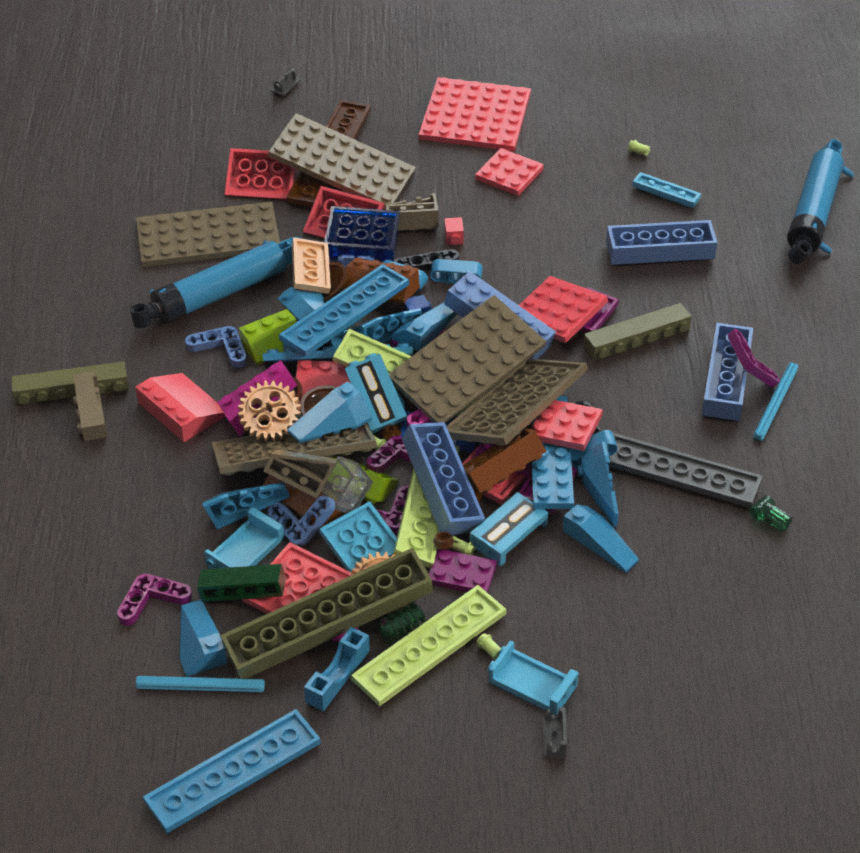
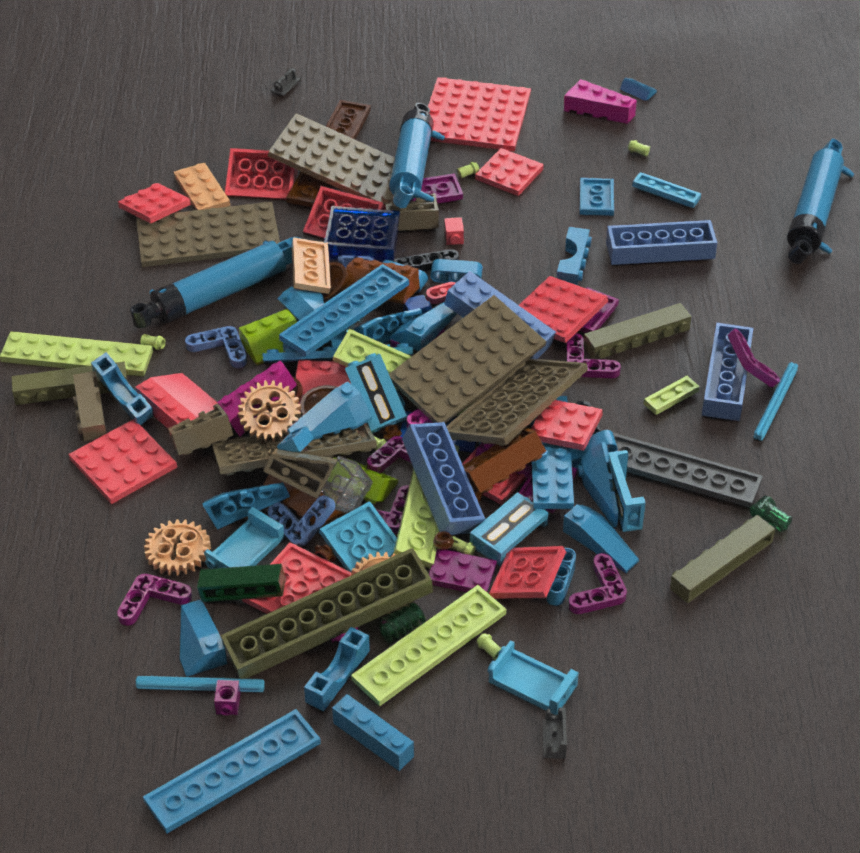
(72, 352): none -> yellowish green plate
(122, 461): none -> coral plate
(126, 396): none -> dark azure arch
(154, 203): none -> coral plate
(157, 342): none -> yellowish green pin
(164, 542): none -> light nougat gear
(201, 187): none -> light nougat plate
(201, 431): none -> dark tan wedge
(227, 697): none -> magenta brick
(296, 440): none -> dark azure slope
(325, 552): none -> reddish brown plate
(373, 732): none -> dark azure brick
(412, 156): none -> dark azure piece
(438, 293): none -> coral plate
(444, 186): none -> magenta plate
(468, 170): none -> yellowish green pin
(527, 572): none -> coral plate
(562, 579): none -> dark azure beam
(576, 244): none -> dark azure arch
(596, 196): none -> dark azure tile
(600, 102): none -> dark pink wedge
(606, 364): none -> magenta beam
(606, 591): none -> magenta beam
(629, 509): none -> medium azure panel
(637, 89): none -> dark azure slope
(671, 395): none -> yellowish green plate
(722, 558): none -> olive brick

